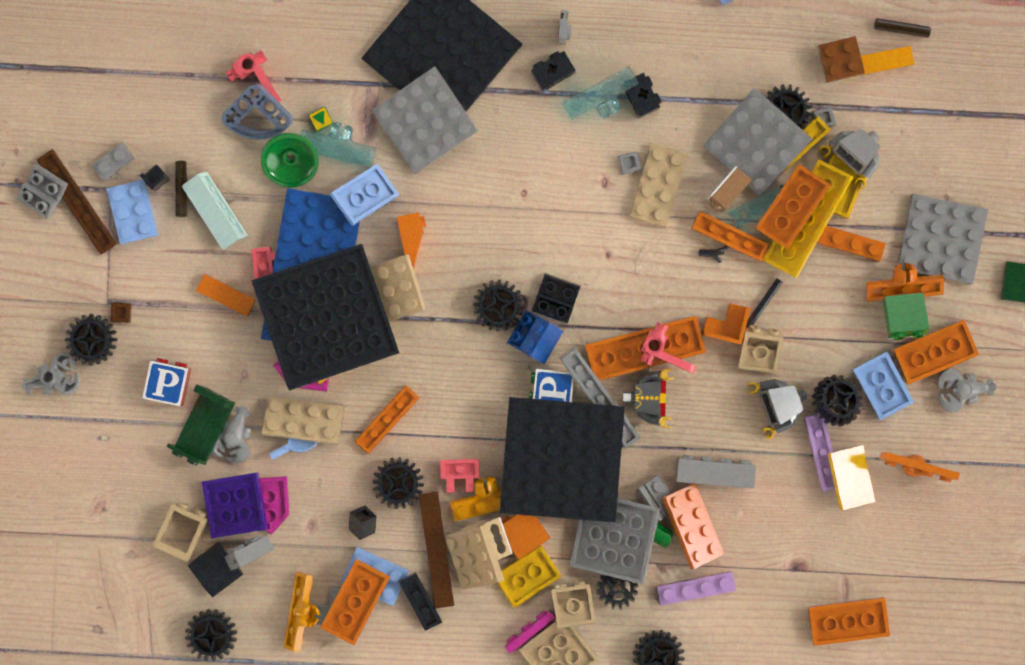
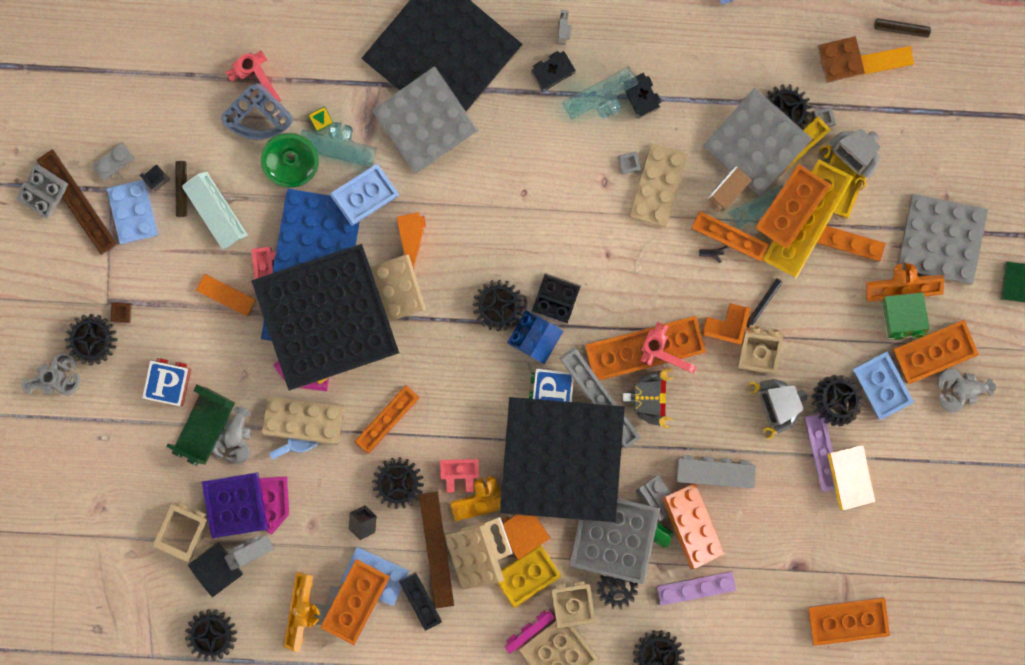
(916, 466): orange plate -> none

